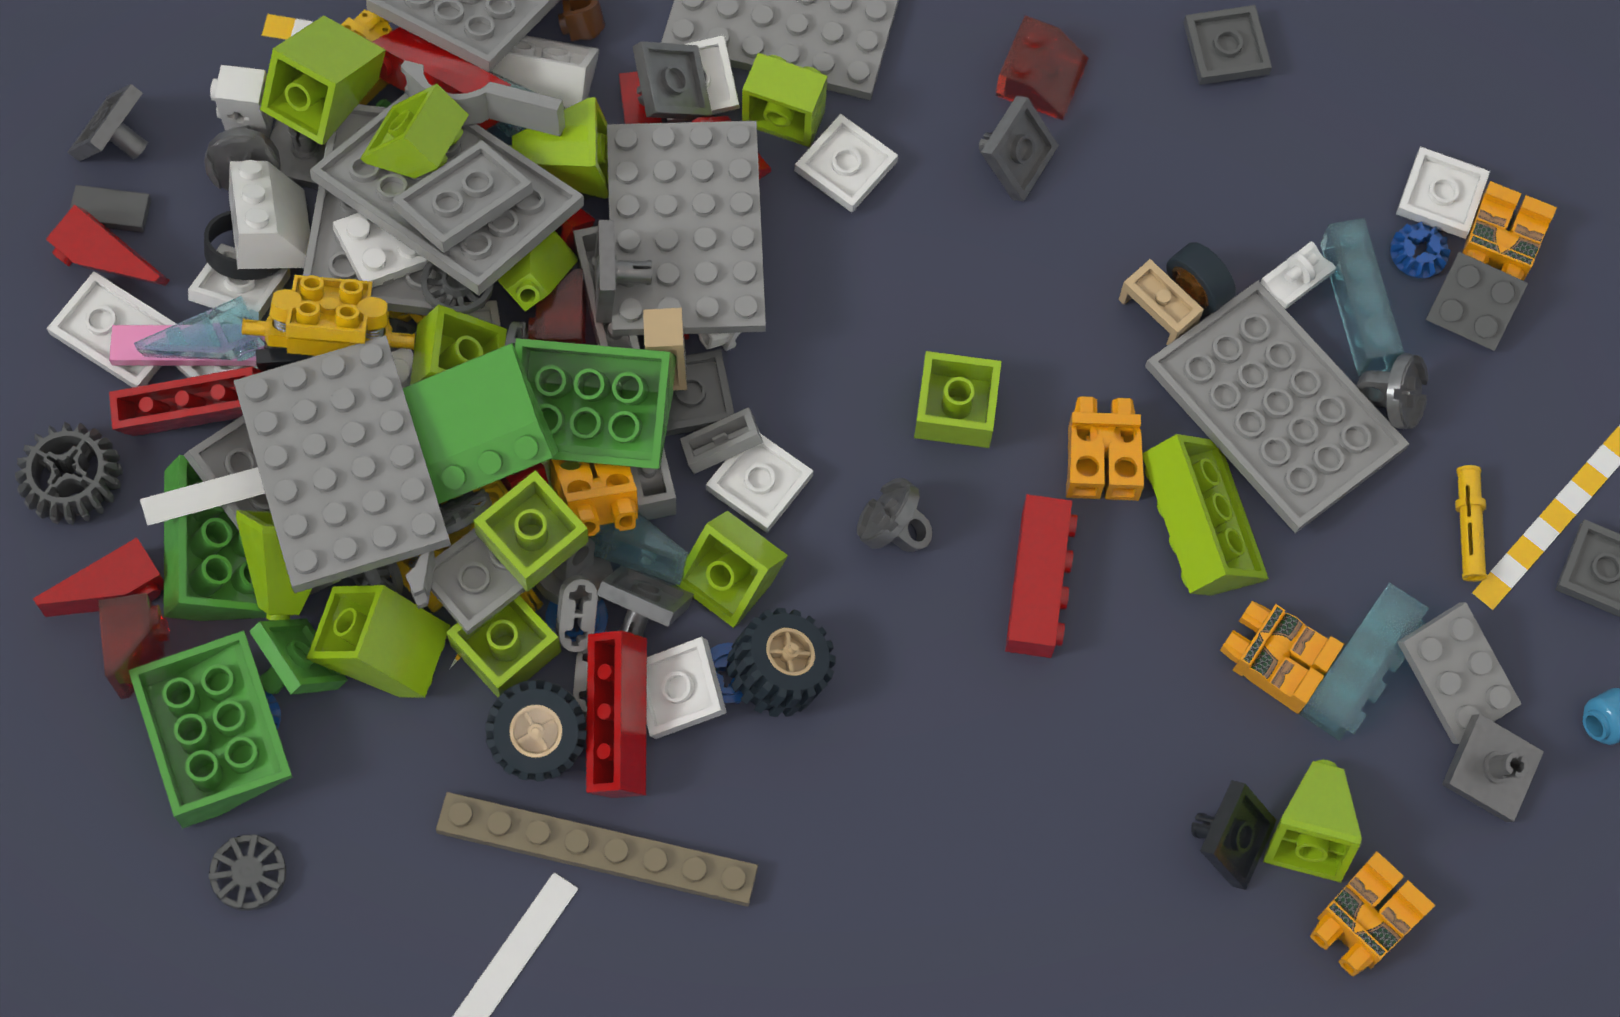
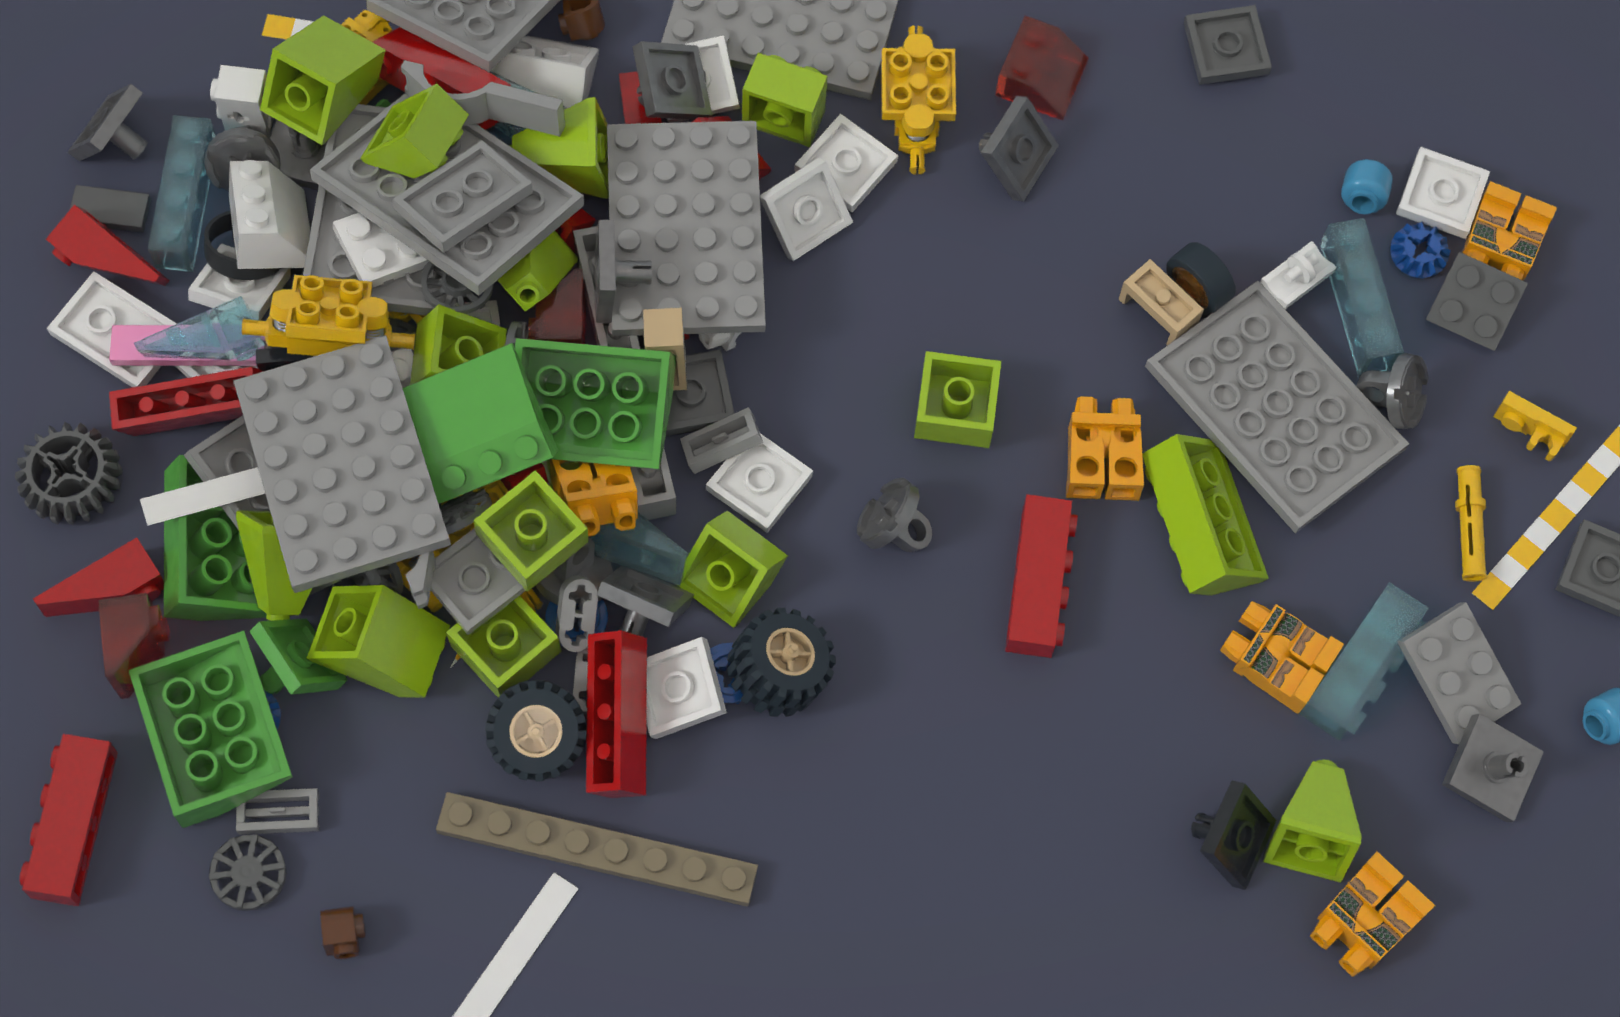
(68, 820): none -> red brick
(181, 195): none -> clear light blue brick
(312, 811): none -> light grey tile
(341, 932): none -> reddish brown plate
(806, 209): none -> white plate
(918, 93): none -> yellow piece
(1366, 186): none -> dark azure head
(1525, 417): none -> yellow plate

